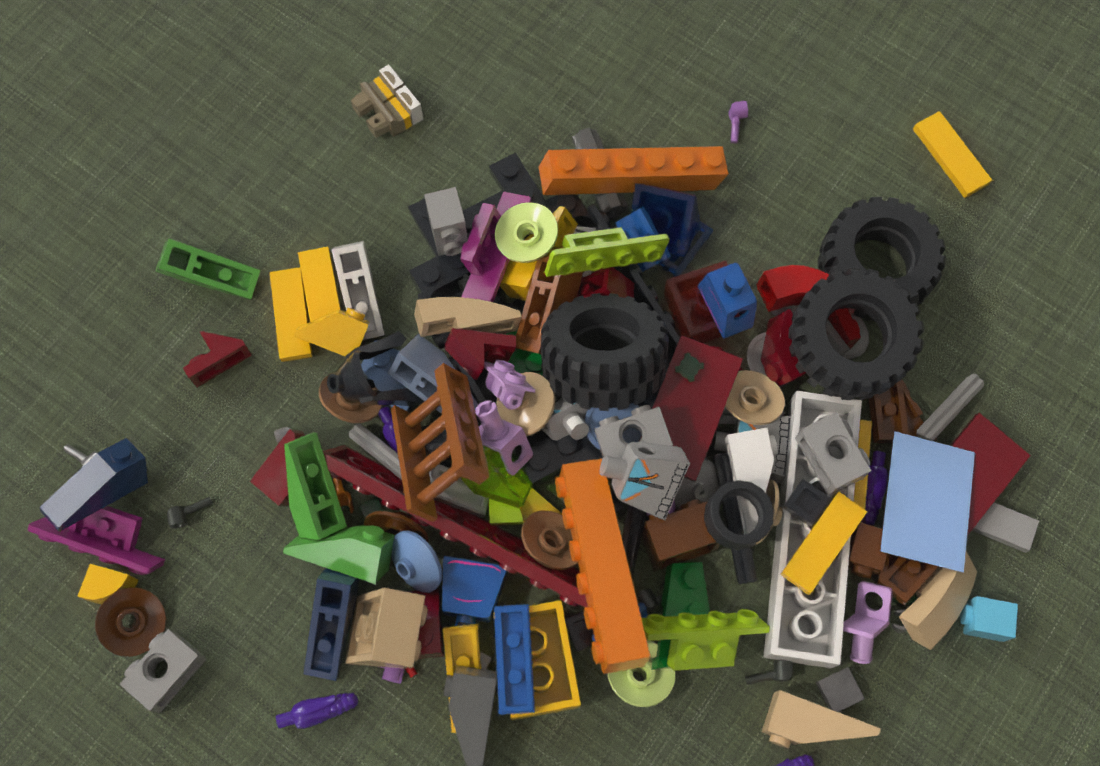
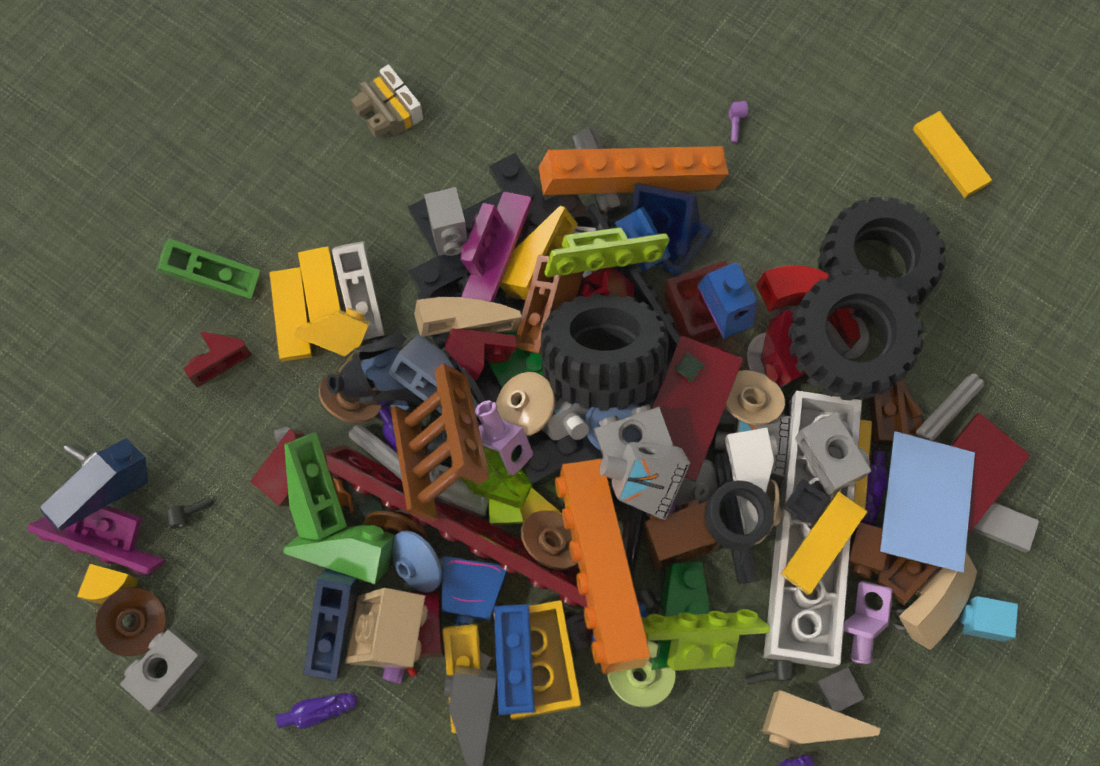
(507, 383): lavender hinge -> none
(518, 223): yellowish green dish -> none

